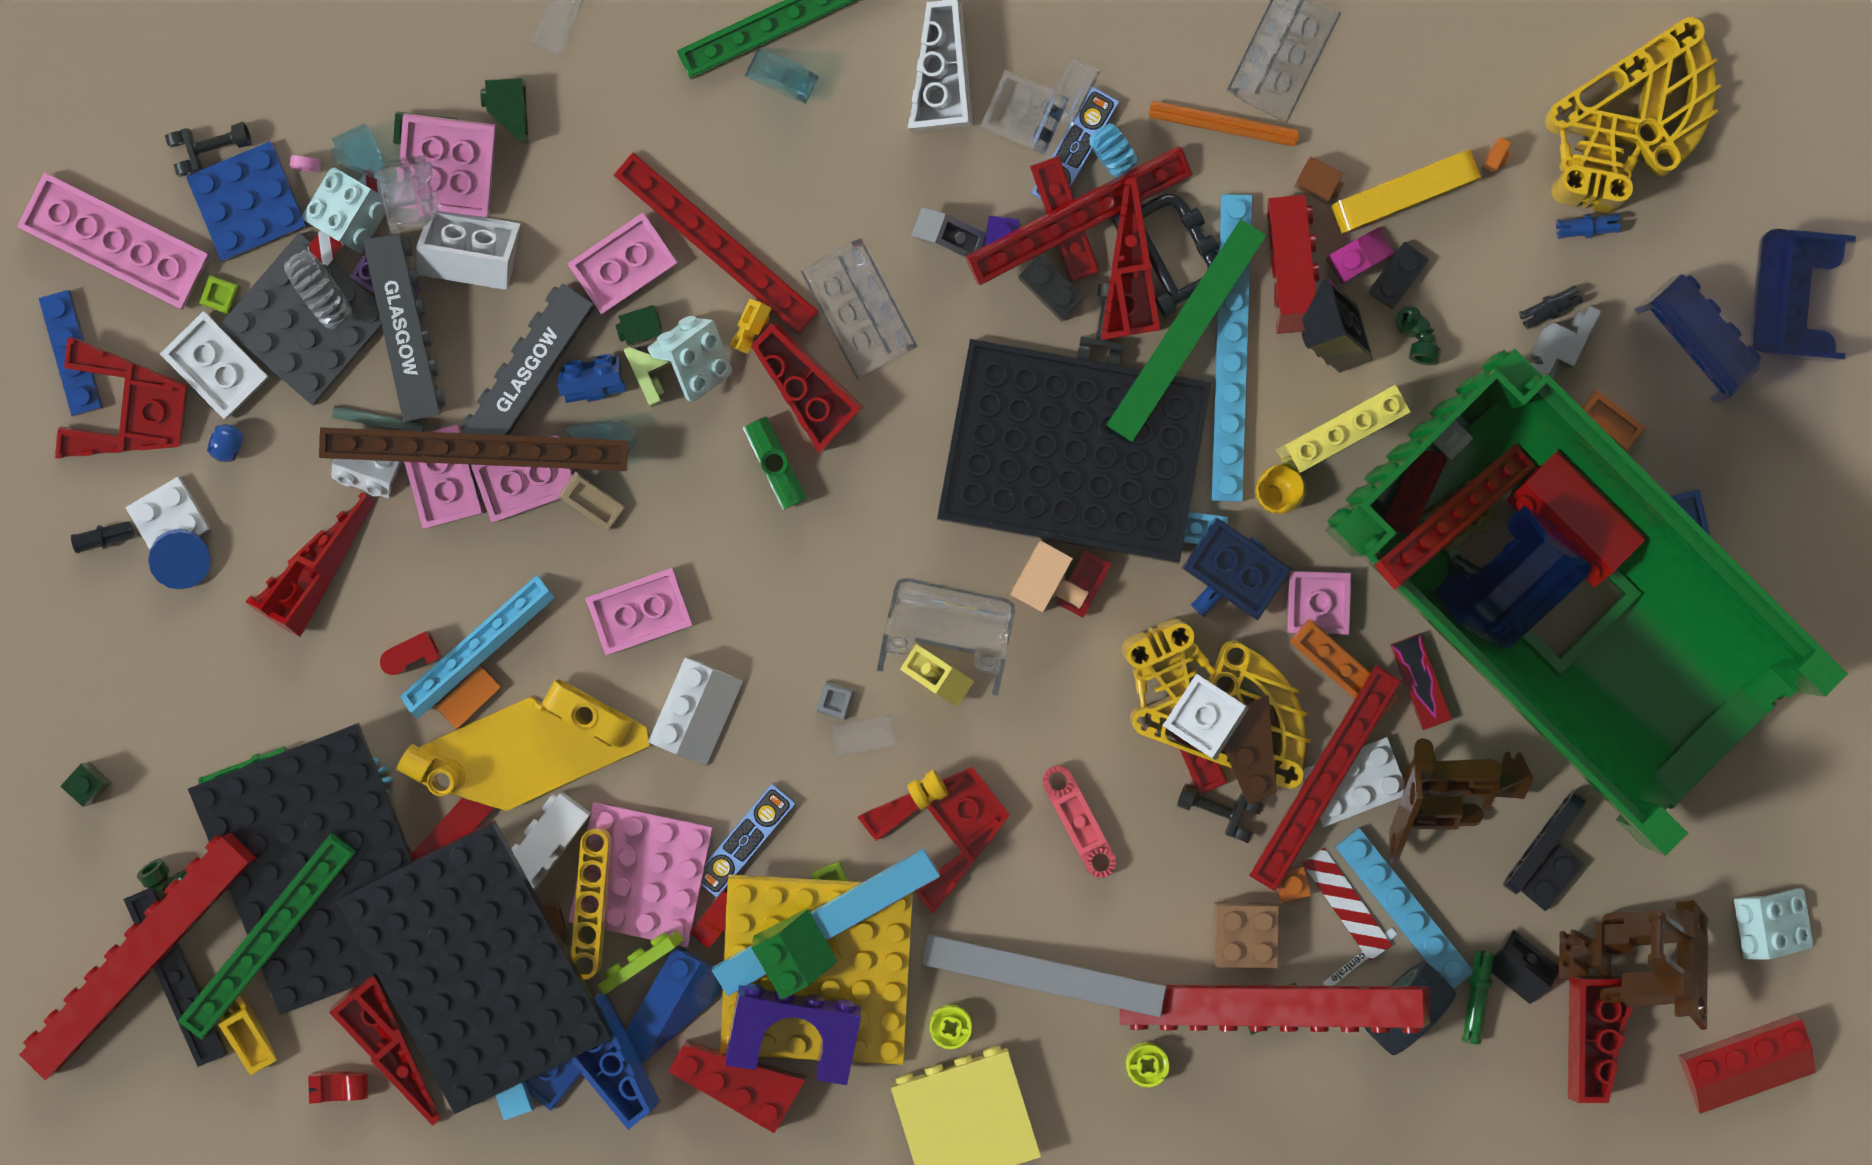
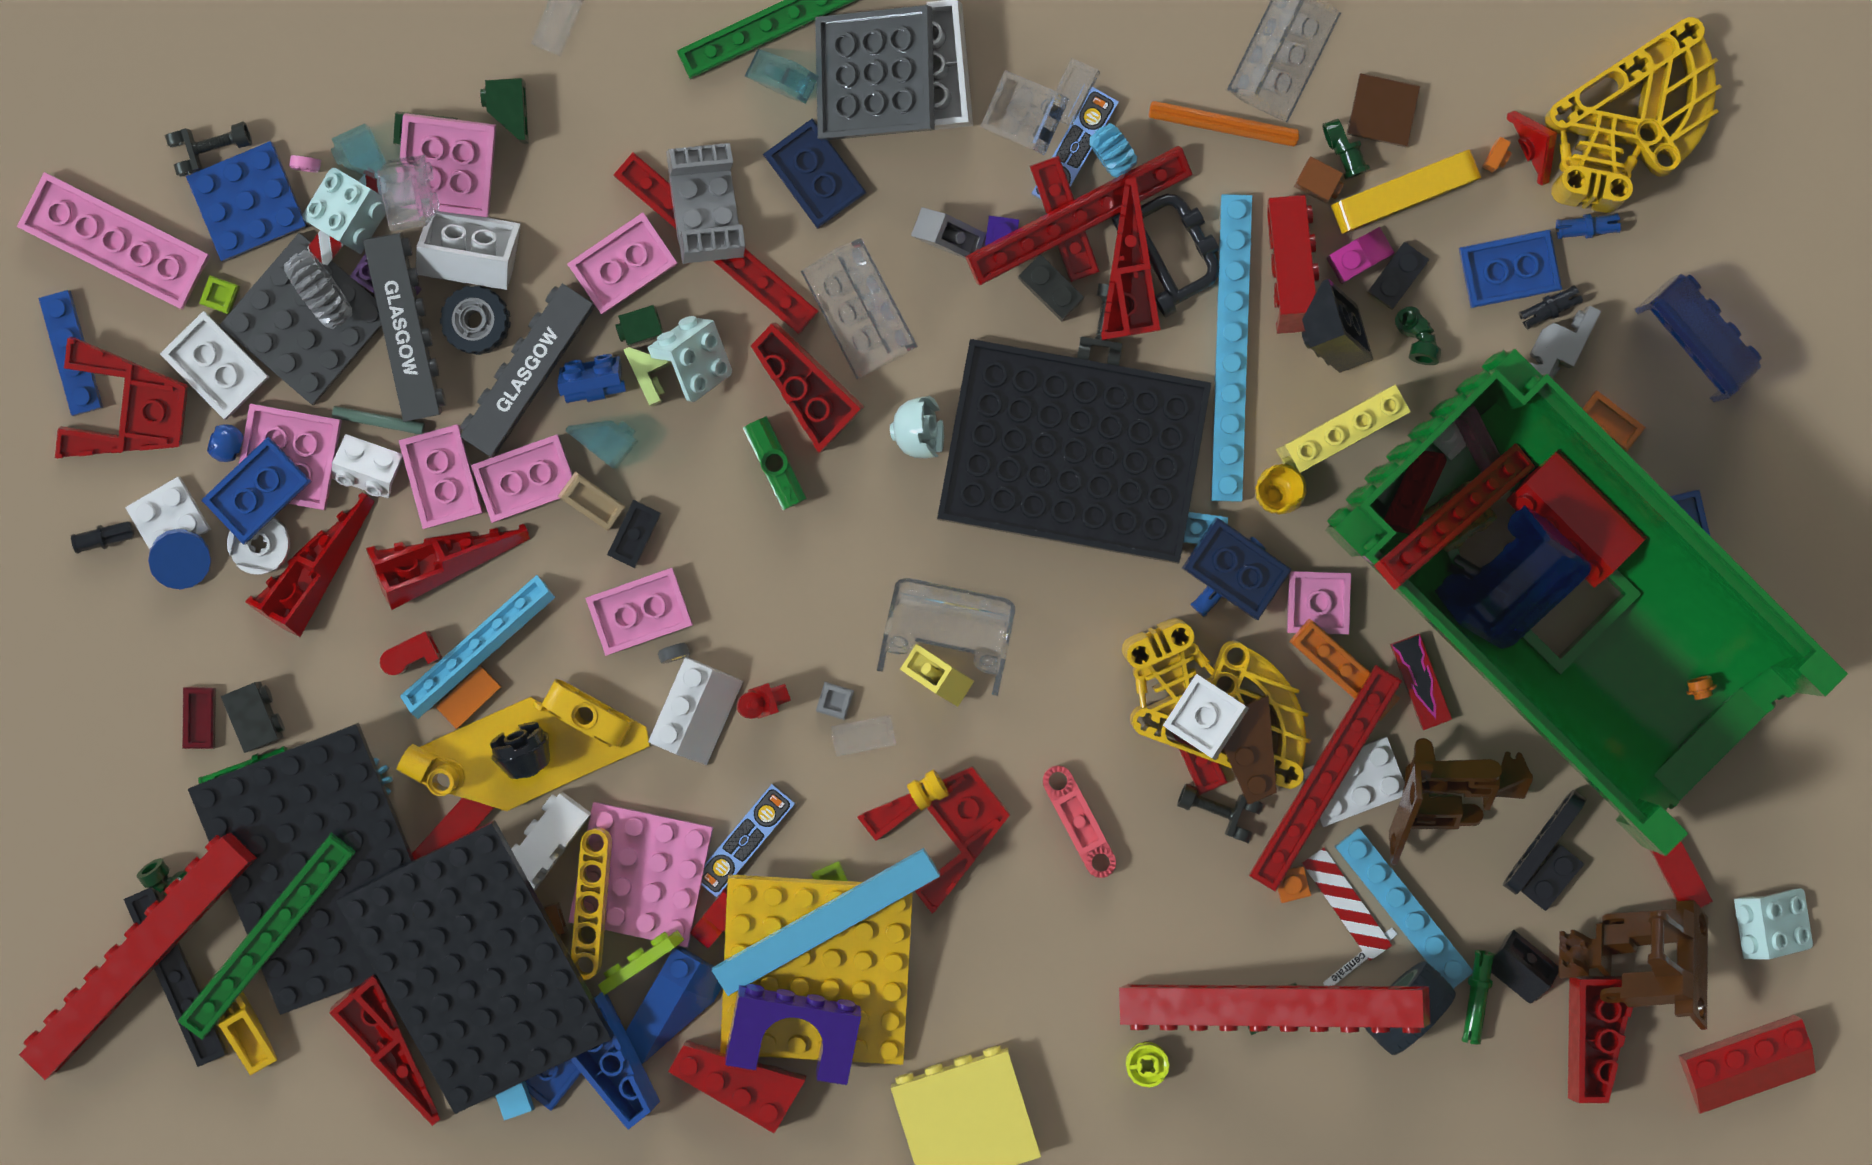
(85, 784): dark green brick -> none
(199, 717): none -> dark red tile
(253, 716): none -> pearl dark grey brick
(256, 490): none -> blue tile
(269, 558): none -> white plate
(305, 439): none -> bright pink plate
(337, 1086): red leg -> none
(418, 568): none -> red wedge
(457, 314): none -> black wheel
(473, 449): reddish brown plate -> none
(522, 752): none -> black cone
(634, 534): none -> black plate
(673, 653): none -> dark grey tile
(705, 203): none -> light grey plate
(751, 322): yellow plate -> none
(762, 701): none -> red hips
(793, 953): green slope -> none
(814, 174): none -> dark blue tile
(875, 73): none -> dark grey plate
(917, 428): none -> light aqua cylinder
(950, 1026): neon yellow wheel -> none
(1044, 975): light grey tile -> none
(1045, 578): light nougat brick -> none
(1088, 576): red plate -> none
(1186, 330): green tile -> none
(1246, 935): medium nougat brick -> none
(1349, 152): none -> dark green connector
(1383, 110): none -> reddish brown tile
(1477, 438): none -> clear pink tile
(1510, 269): none -> blue tile
(1537, 144): none -> red tile
(1682, 876): none -> red tile
(1701, 687): none -> orange plate
(1784, 293): clear blue windscreen -> none

